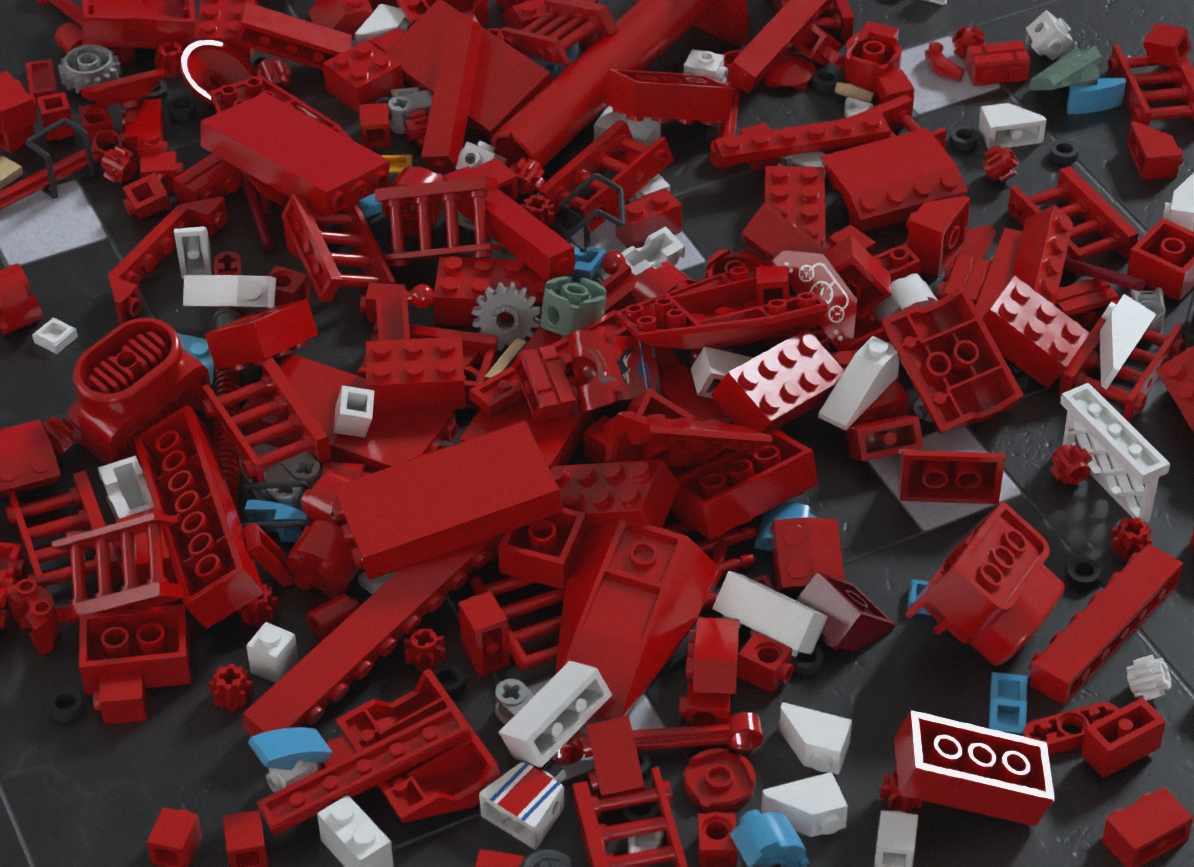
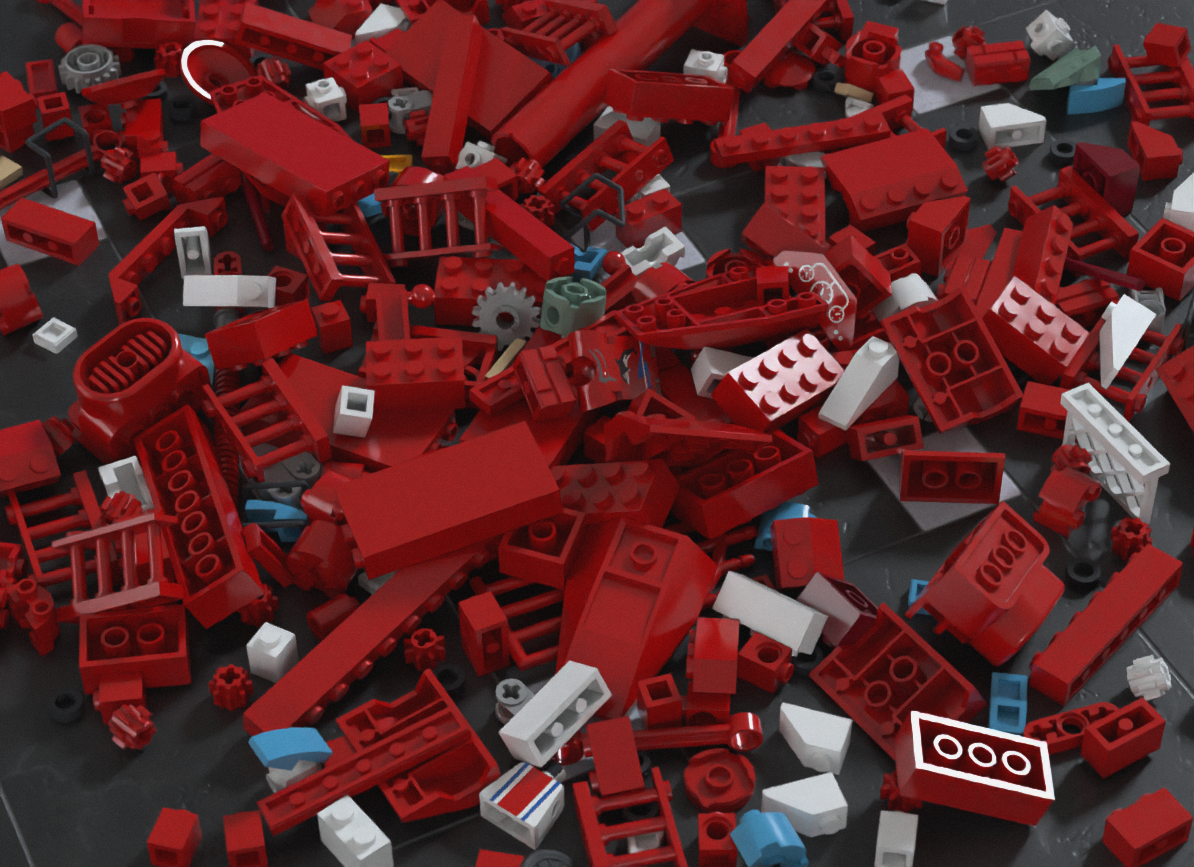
(50, 231): none -> red brick
(118, 507): none -> red gear
(132, 727): none -> red gear
(327, 98): none -> white brick
(332, 326): none -> red brick
(659, 702): none -> red brick
(819, 434): none -> red brick
(891, 675): none -> red piece
(1041, 410): none -> red brick
(1064, 499): none -> red cylinder
(1109, 173): none -> dark red slope

